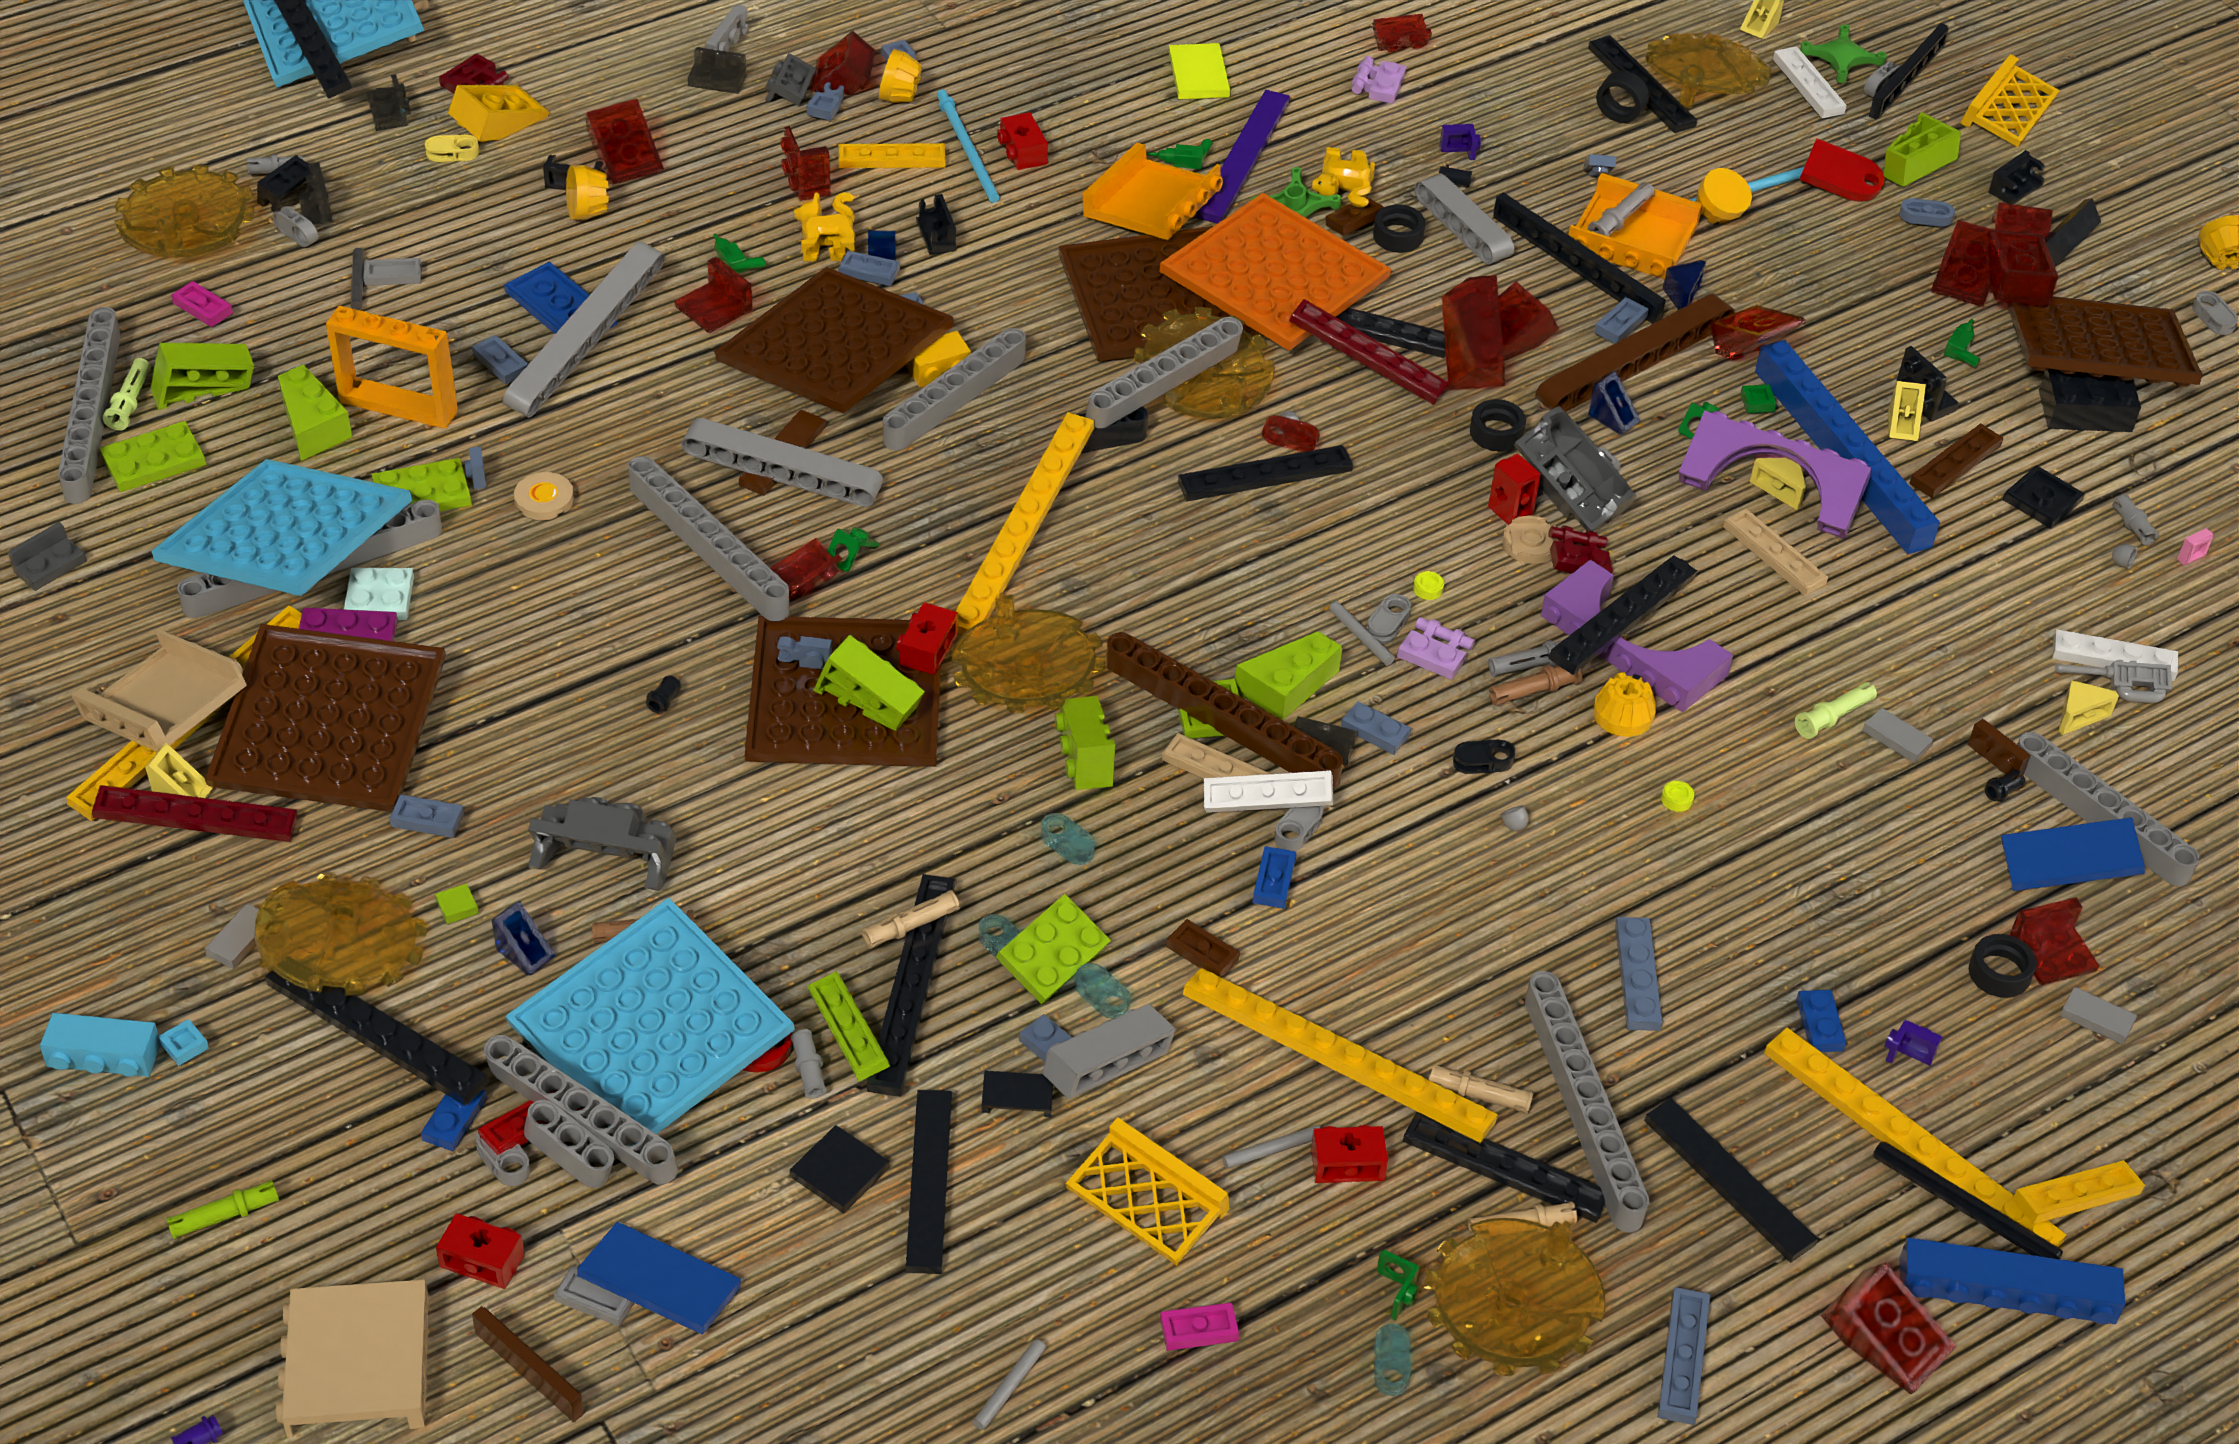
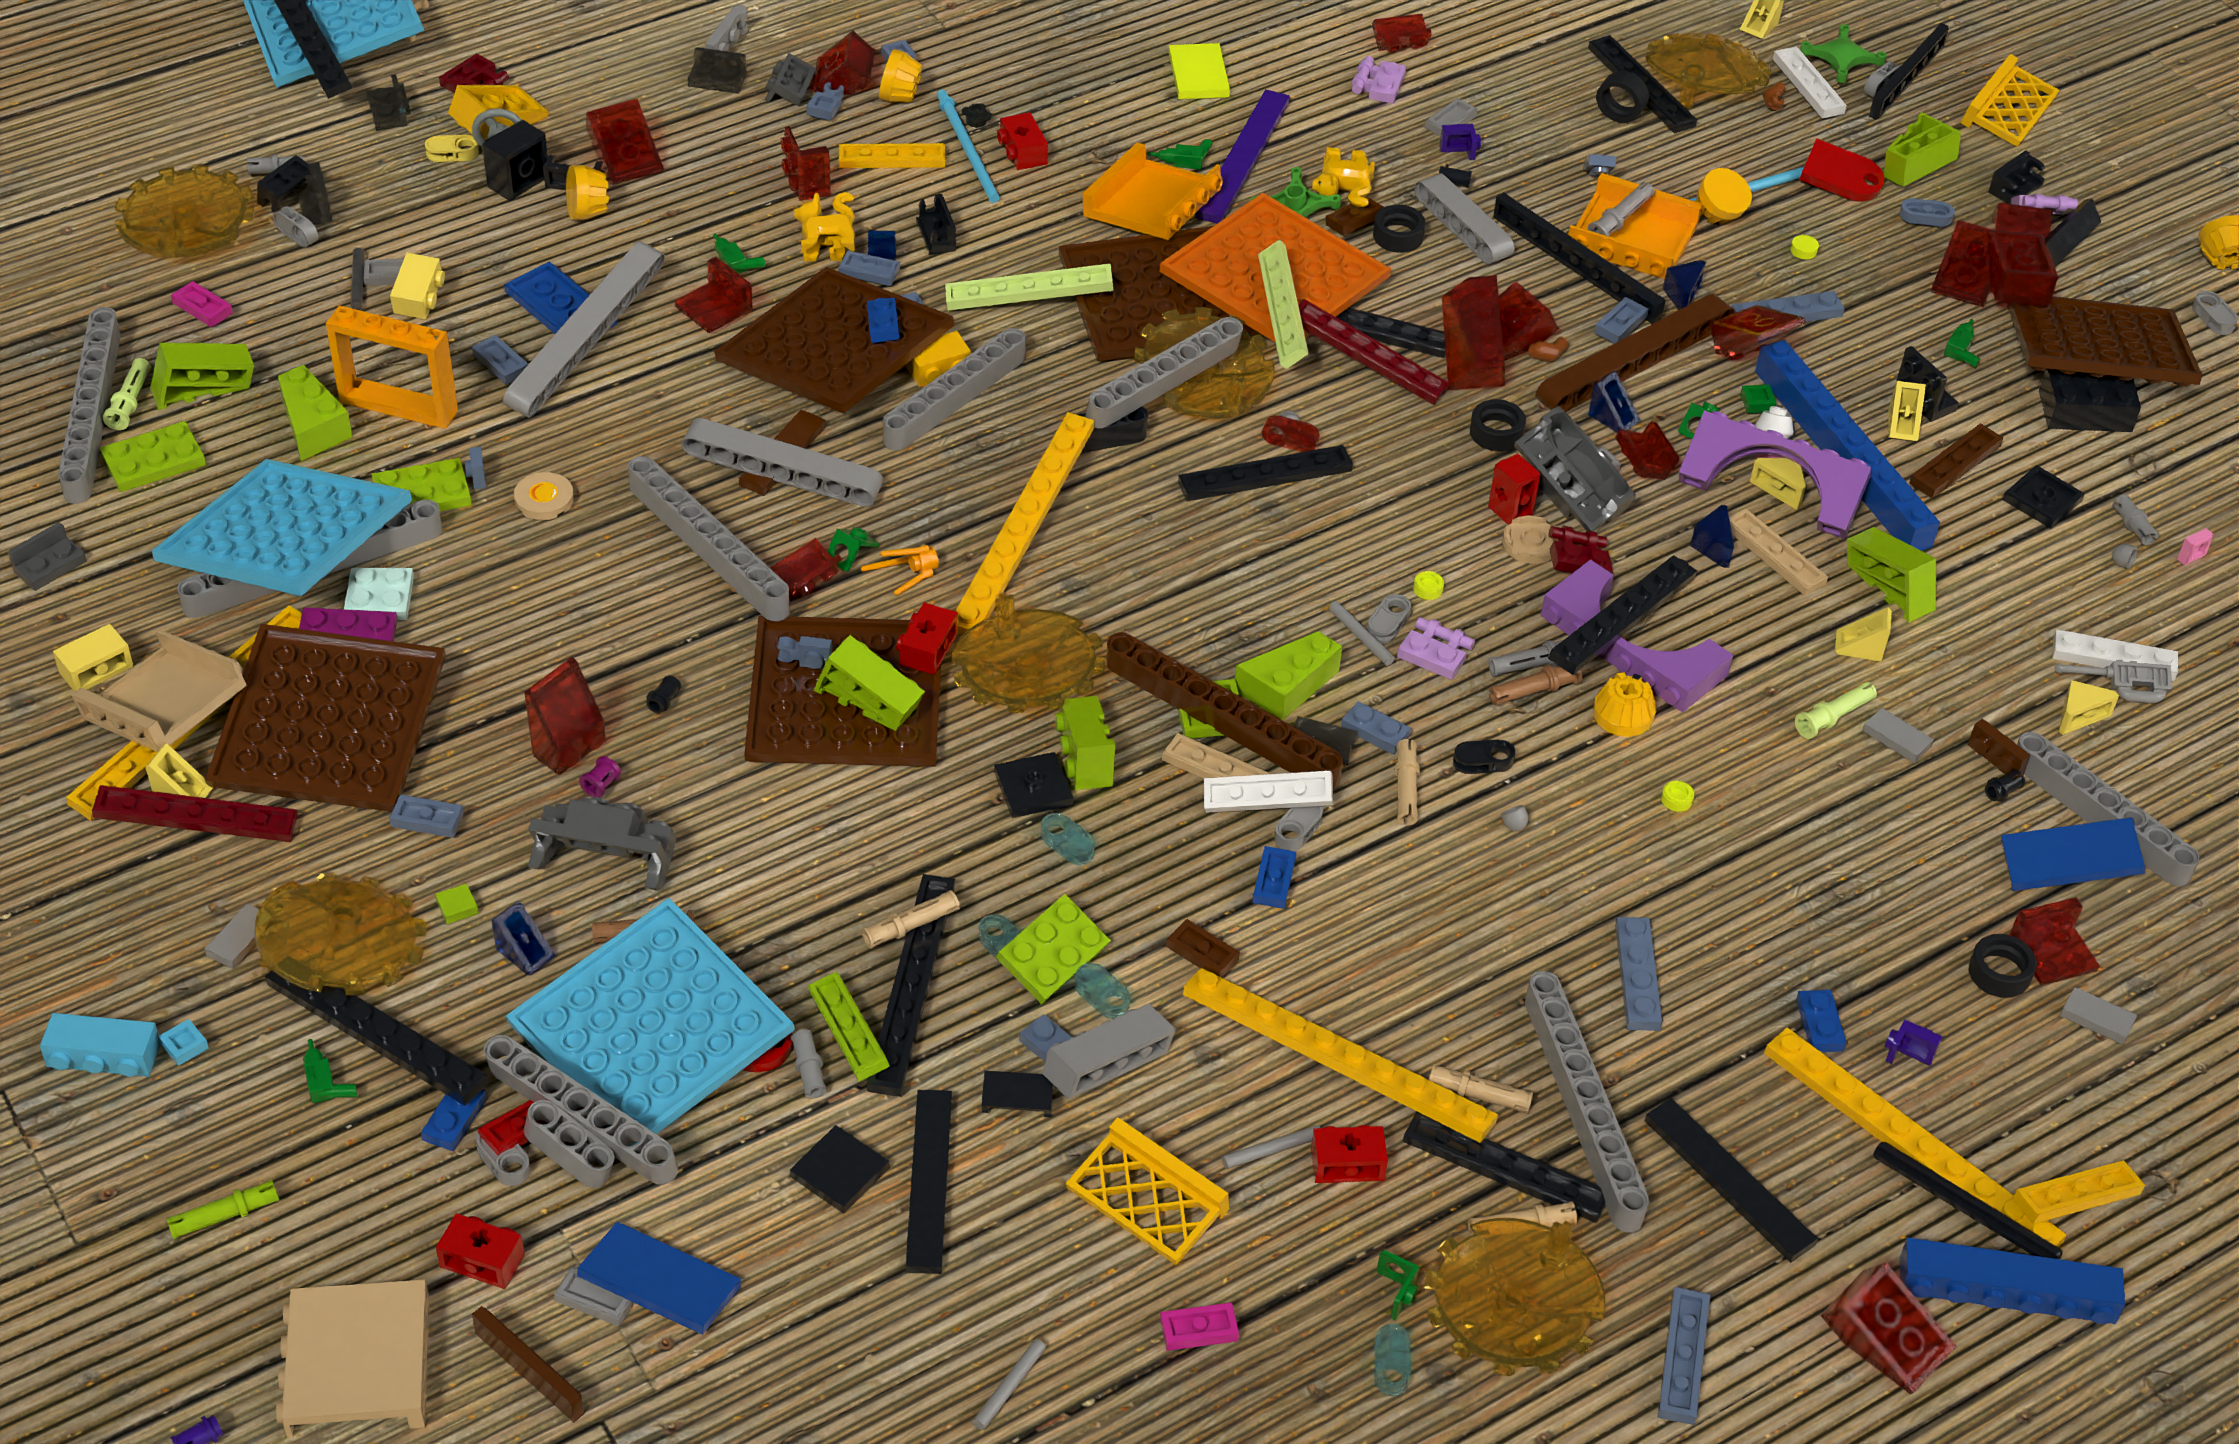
(93, 658): none -> light yellow brick
(320, 1078): none -> green piece
(417, 286): none -> light yellow brick
(511, 153): none -> black piece
(563, 718): none -> clear red slope
(600, 777): none -> magenta bush
(883, 320): none -> blue plate
(920, 559): none -> light orange plant
(976, 115): none -> pearl dark grey plate
(1029, 287): none -> yellowish green plate
(1033, 785): none -> black plate
(1283, 304): none -> yellowish green tile
(1407, 772): none -> tan pin
(1454, 113): none -> light grey tile
(1548, 351): none -> dark orange arm
(1648, 451): none -> clear red bracket
(1714, 537): none -> clear blue slope
(1772, 95): none -> dark orange arm
(1776, 420): none -> white cone
(1804, 247): none -> neon yellow tile
(1810, 306): none -> sand blue plate
(1865, 637): none -> light yellow slope
(1896, 569): none -> lime wedge
(2057, 203): none -> lavender plate

